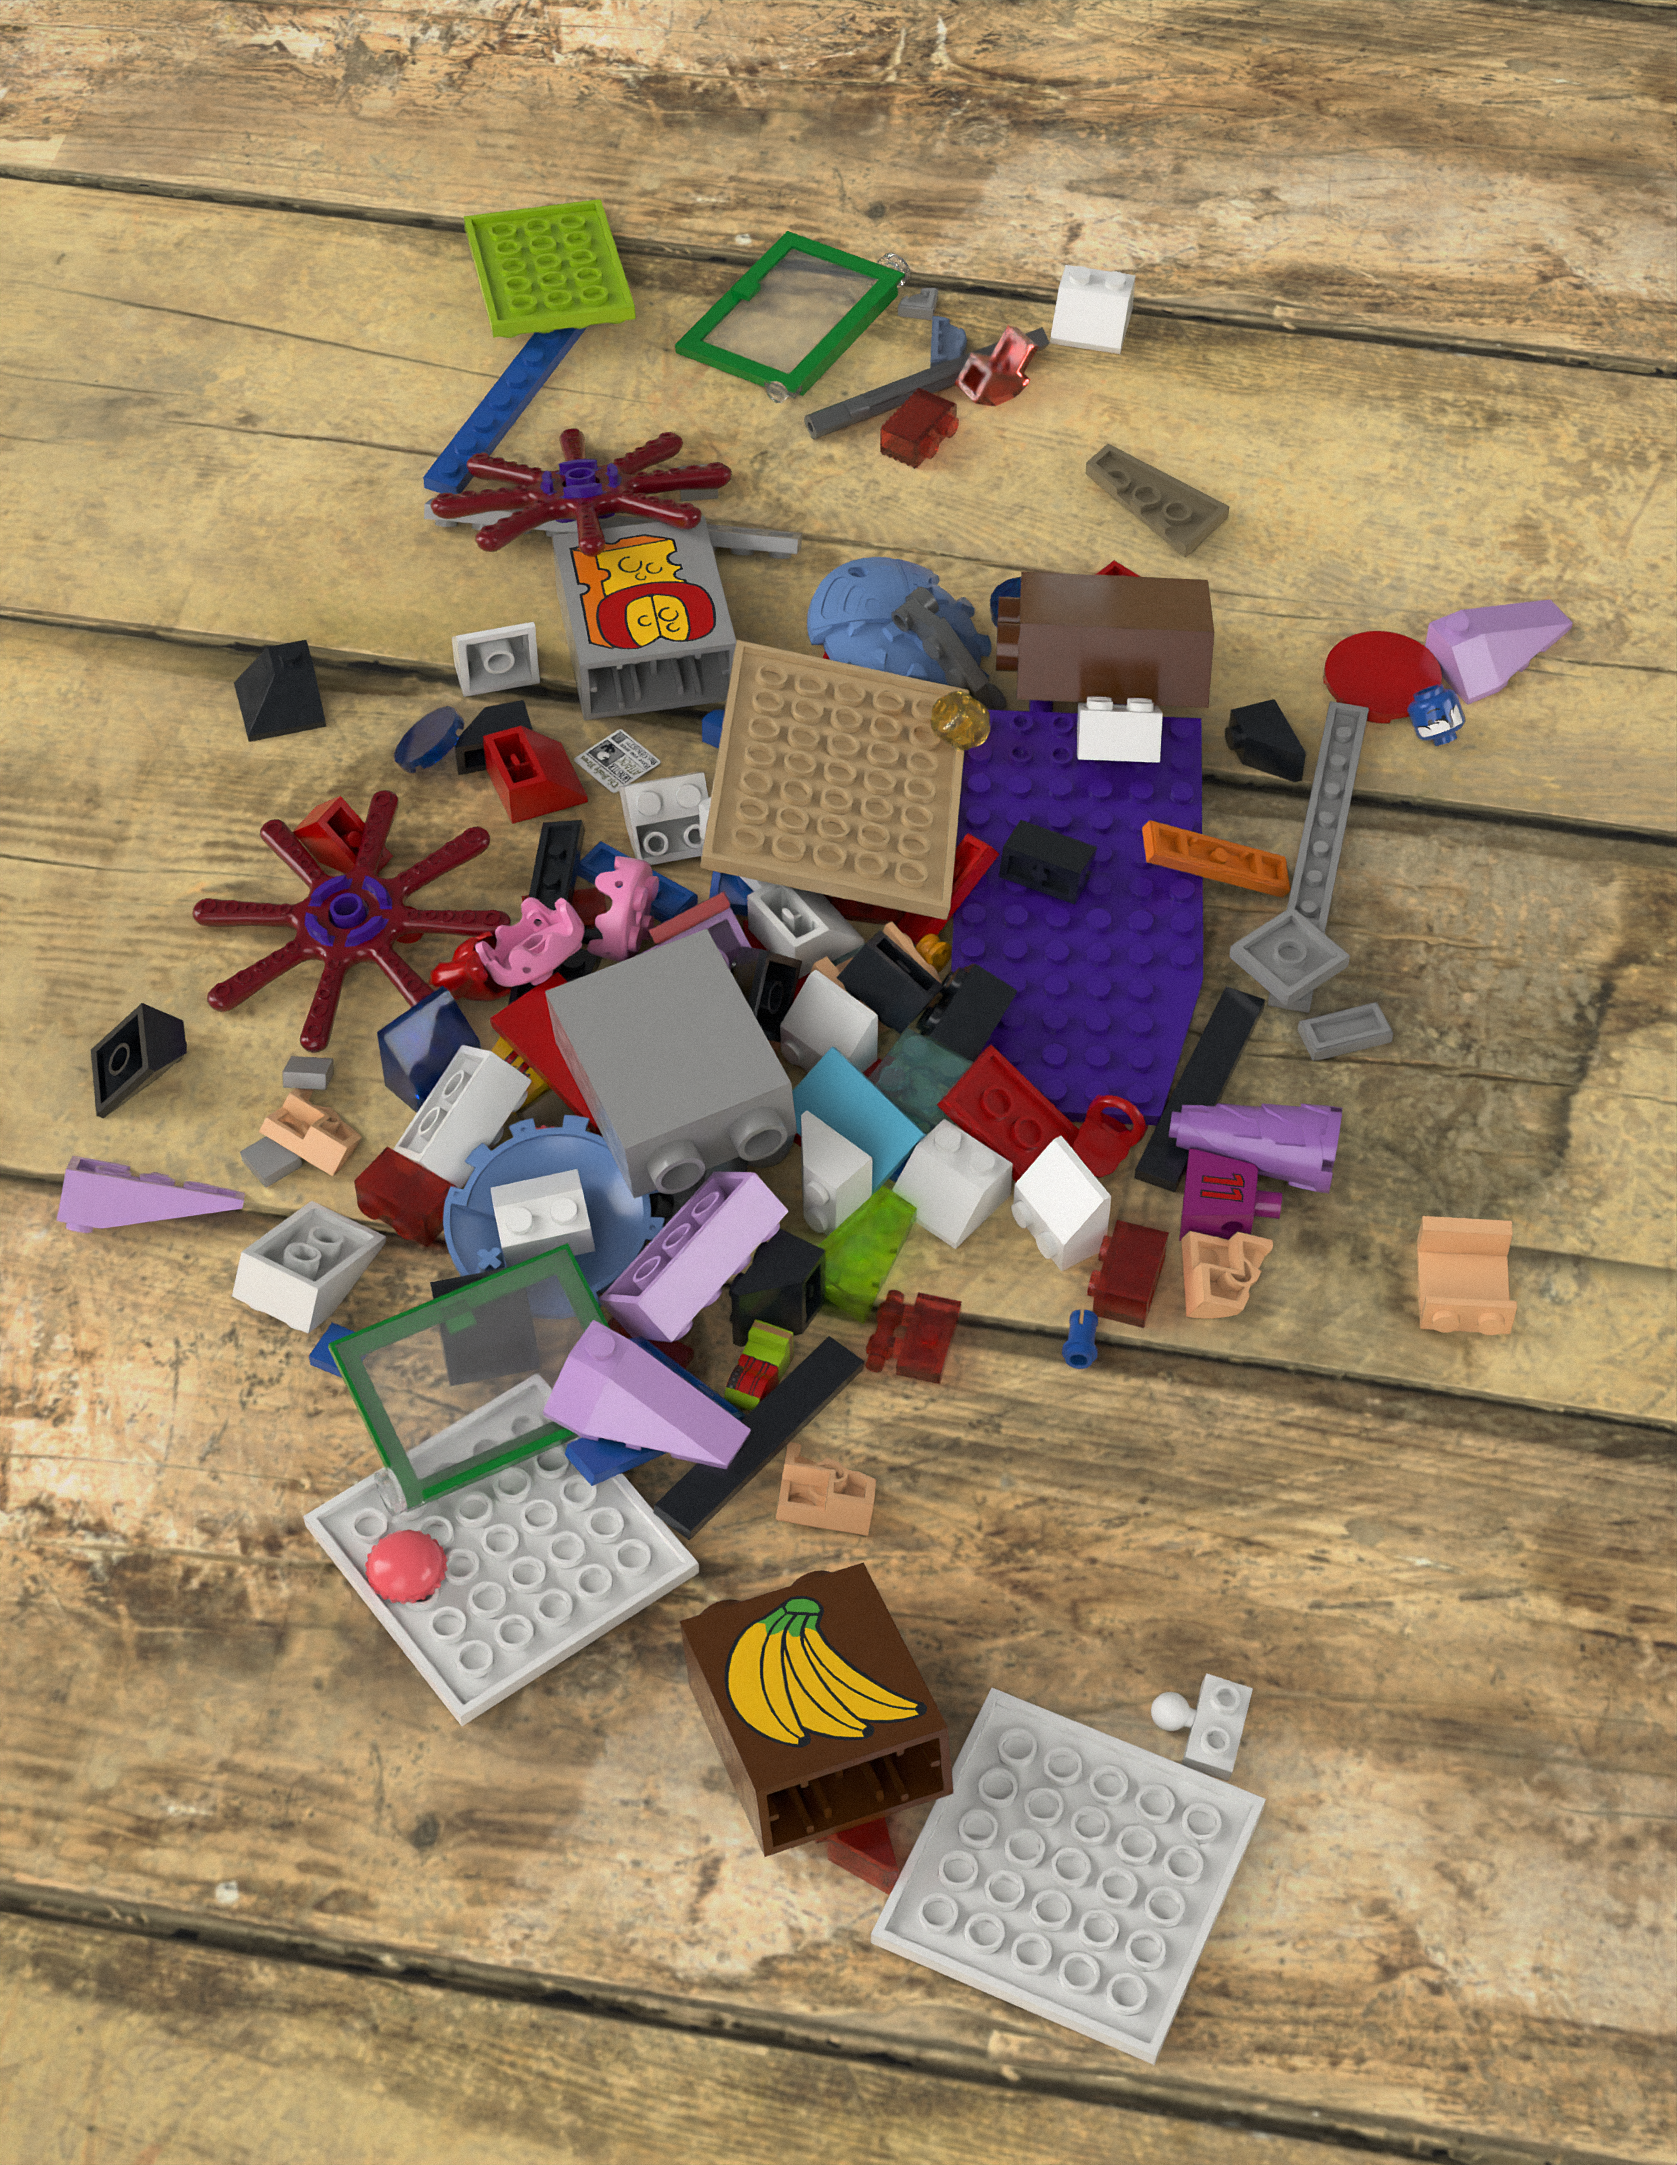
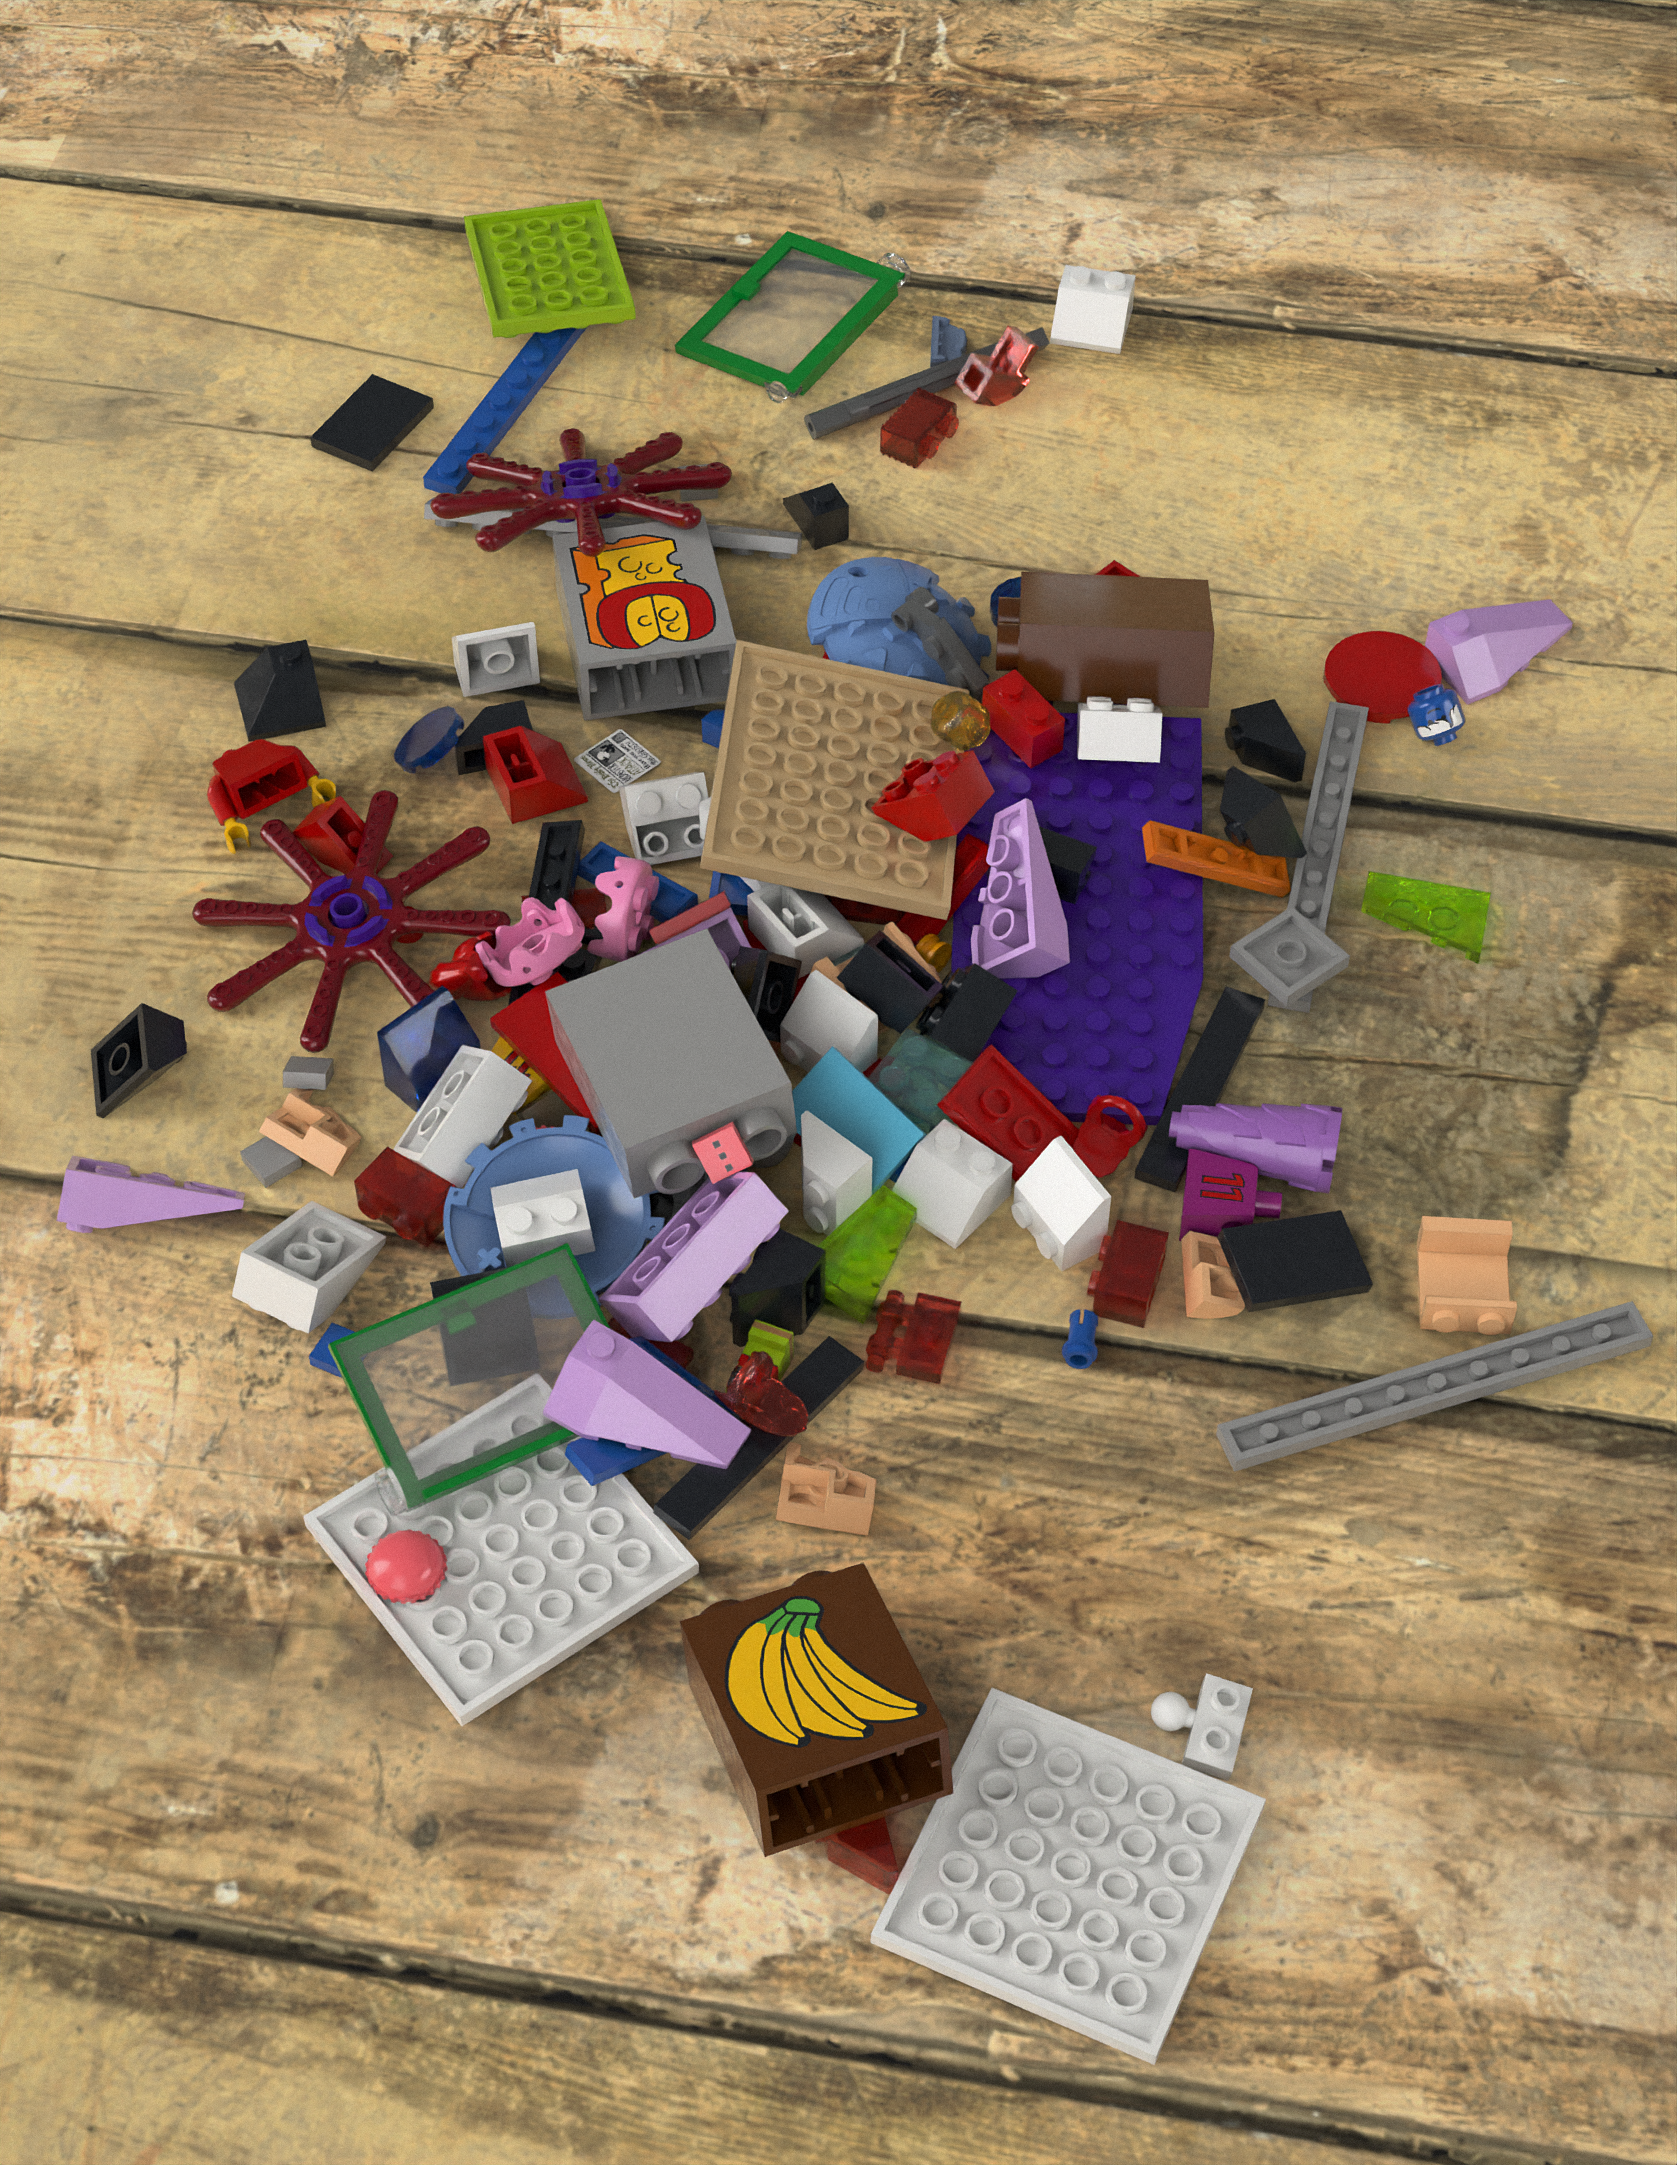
(257, 778): none -> red torso
(372, 422): none -> black tile
(722, 1152): none -> coral tile
(764, 1399): none -> clear red piece
(820, 515): none -> black slope
(919, 305): light grey tile -> none
(935, 795): none -> red slope
(1022, 913): none -> lavender wedge
(1024, 718): none -> red brick
(1160, 501): dark tan wing -> none
(1258, 817): none -> black slope
(1294, 1260): none -> black tile
(1345, 1031): light grey tile -> none
(1433, 1386): none -> light grey plate
(1438, 910): none -> clear neon green wing

